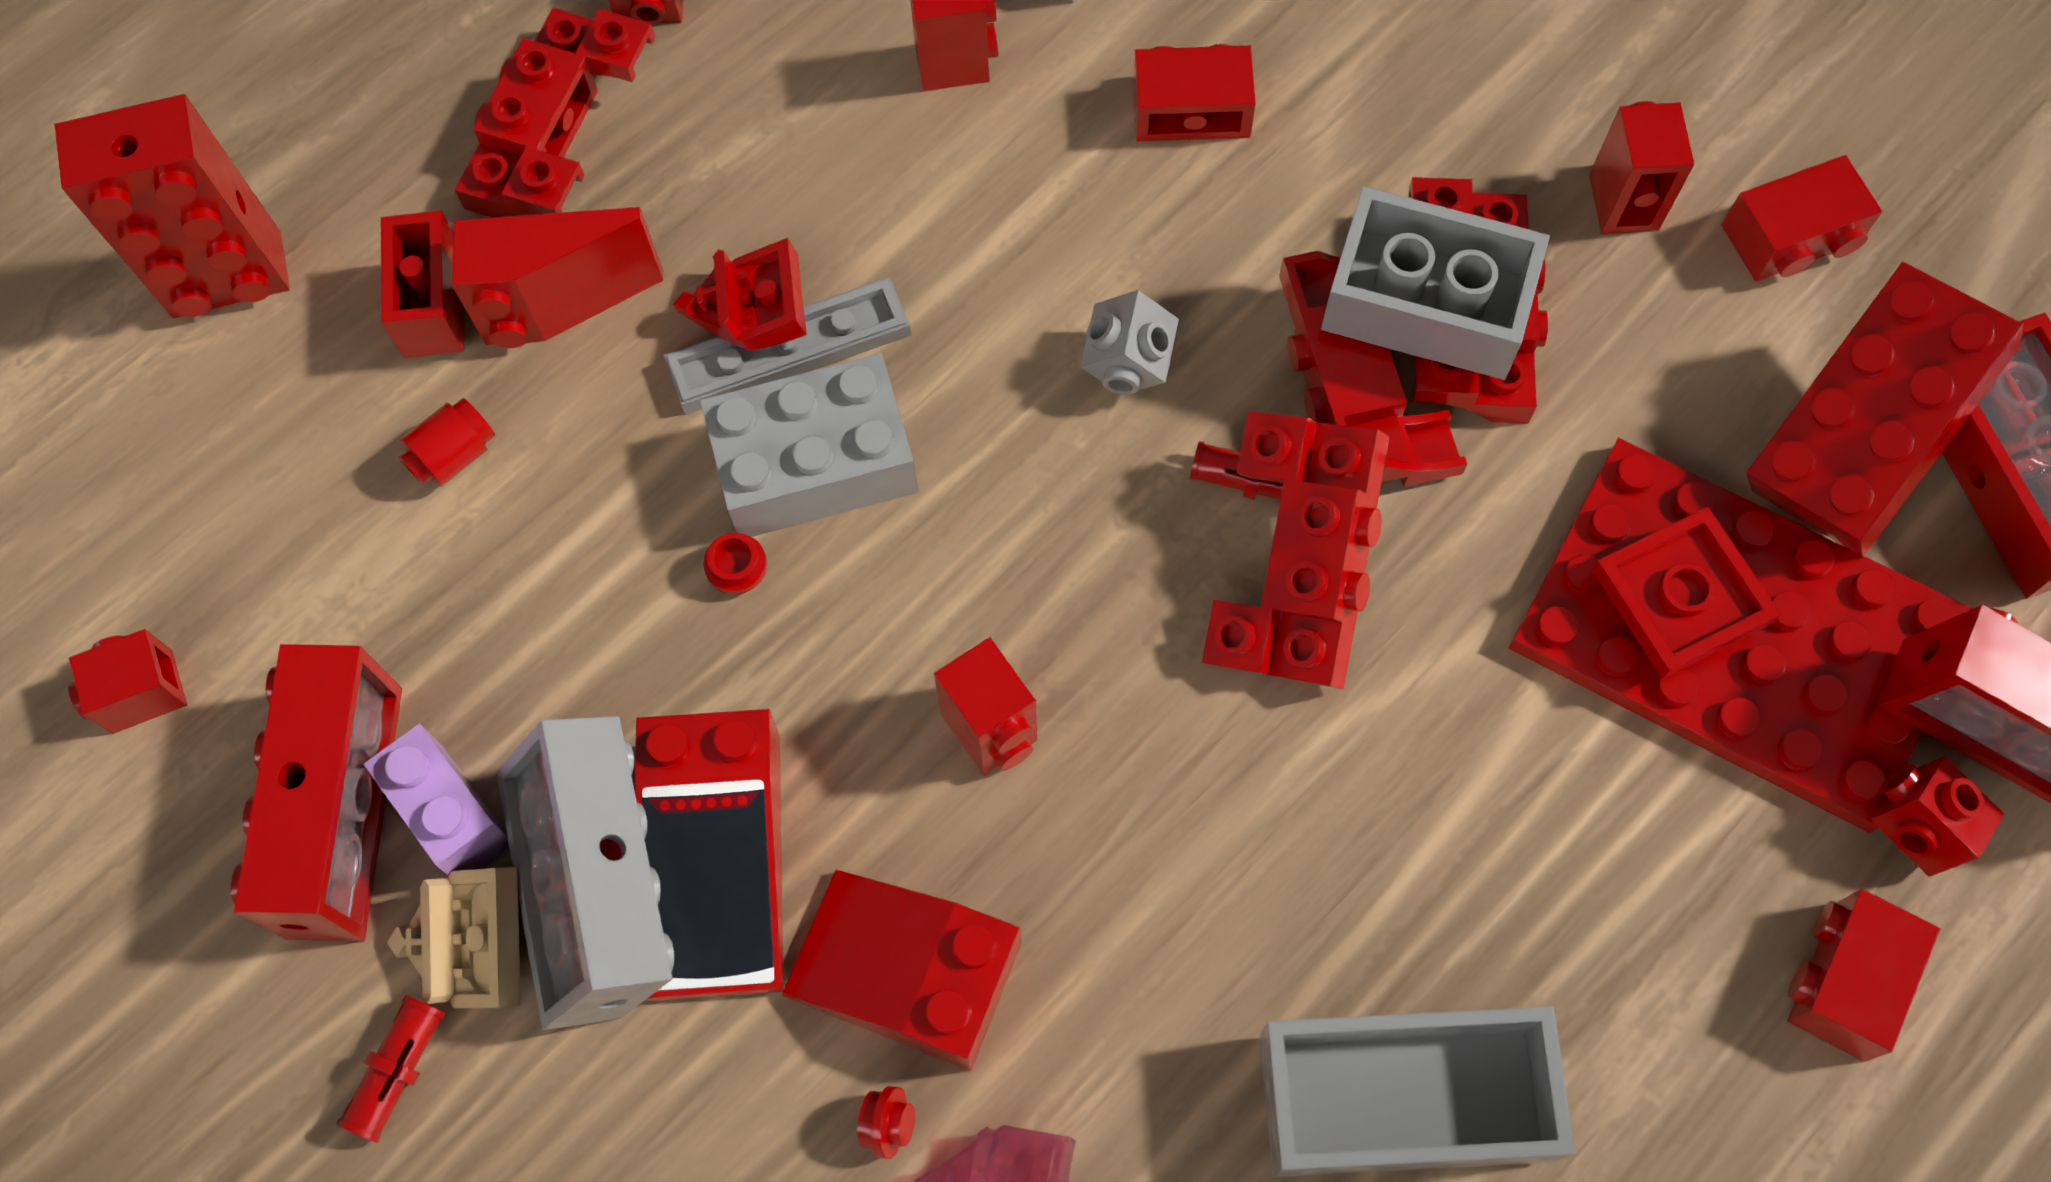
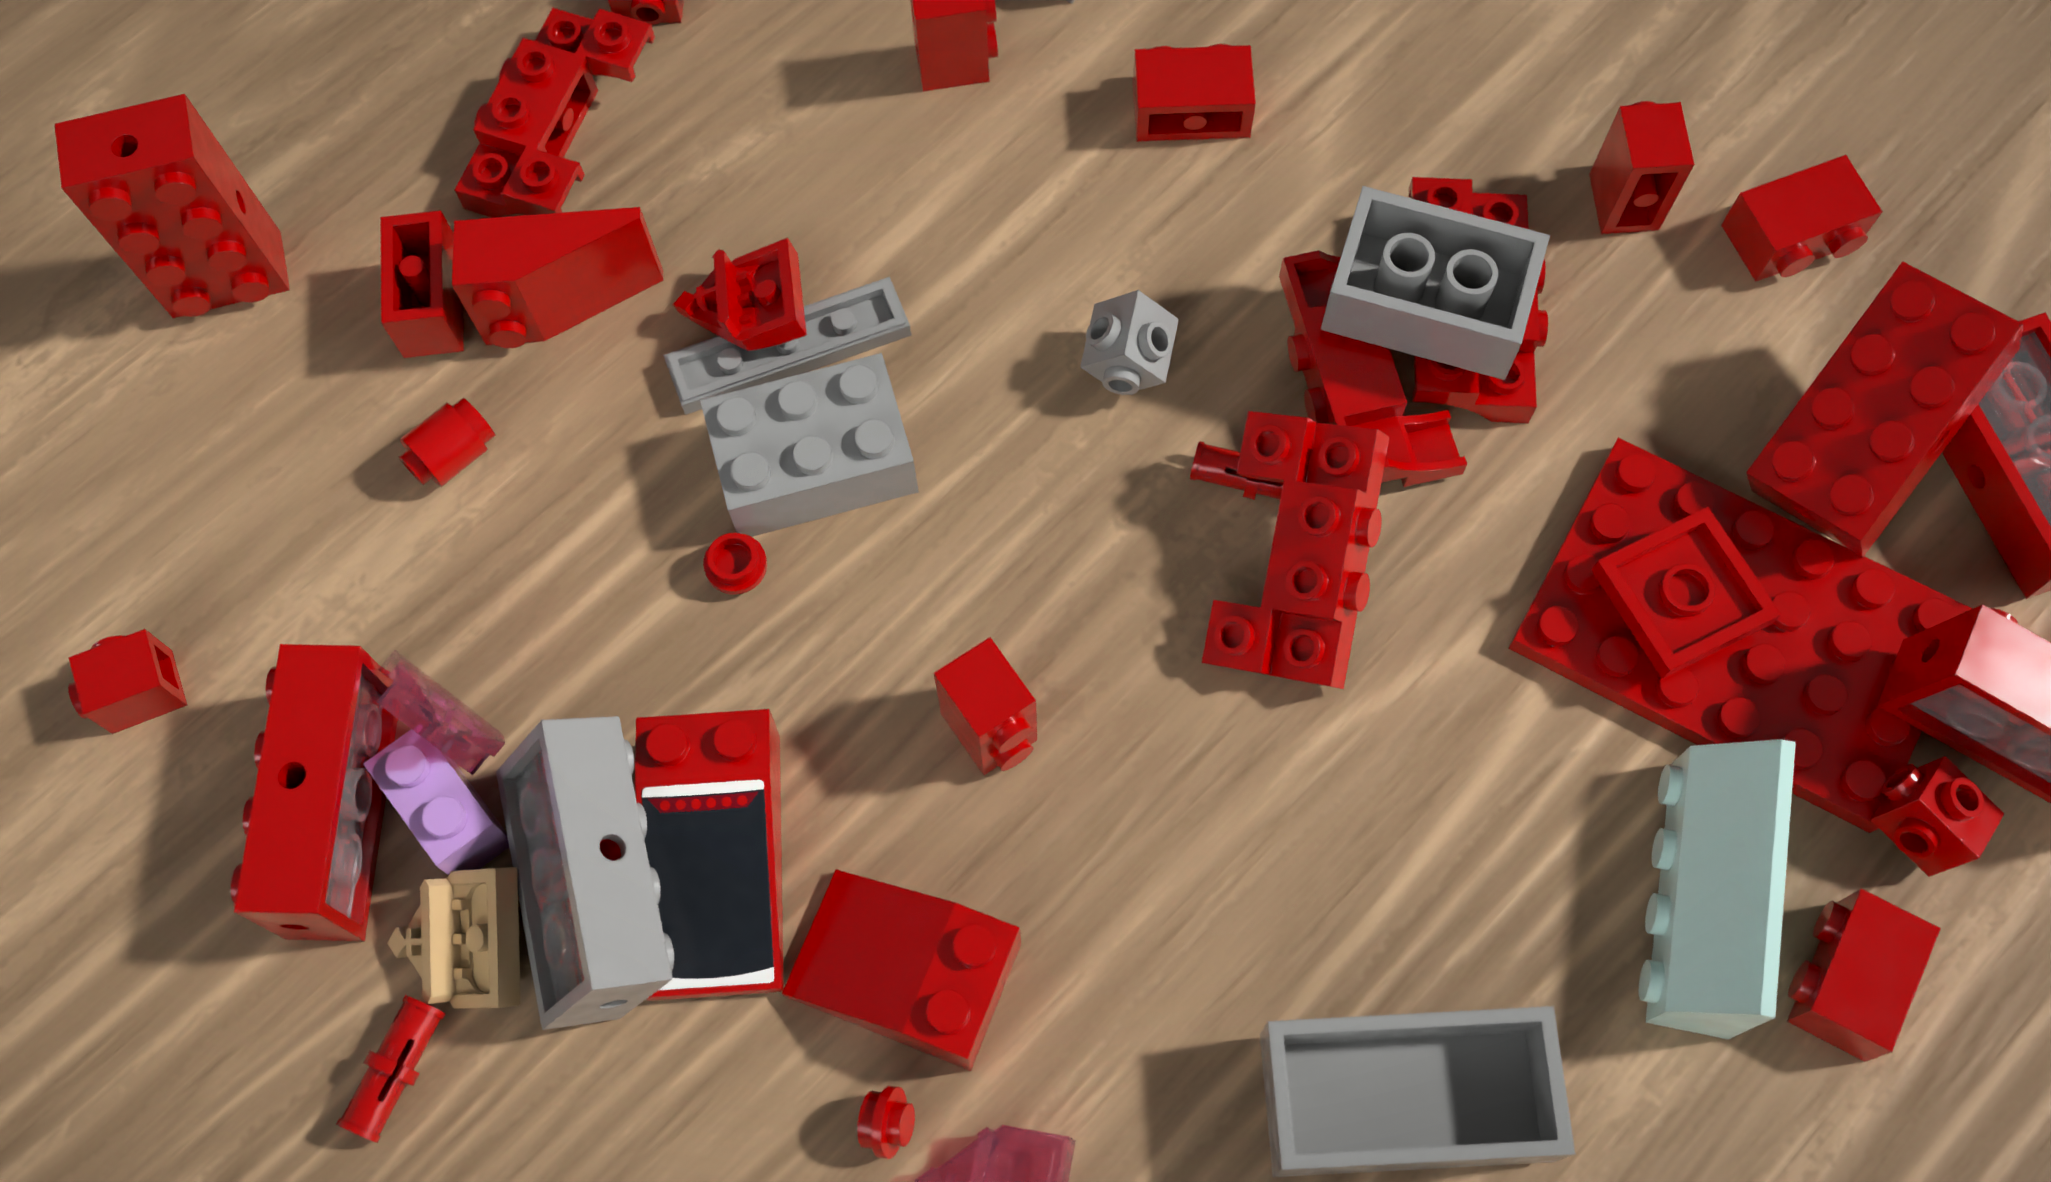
(438, 714): none -> clear pink slope
(1719, 888): none -> light aqua slope

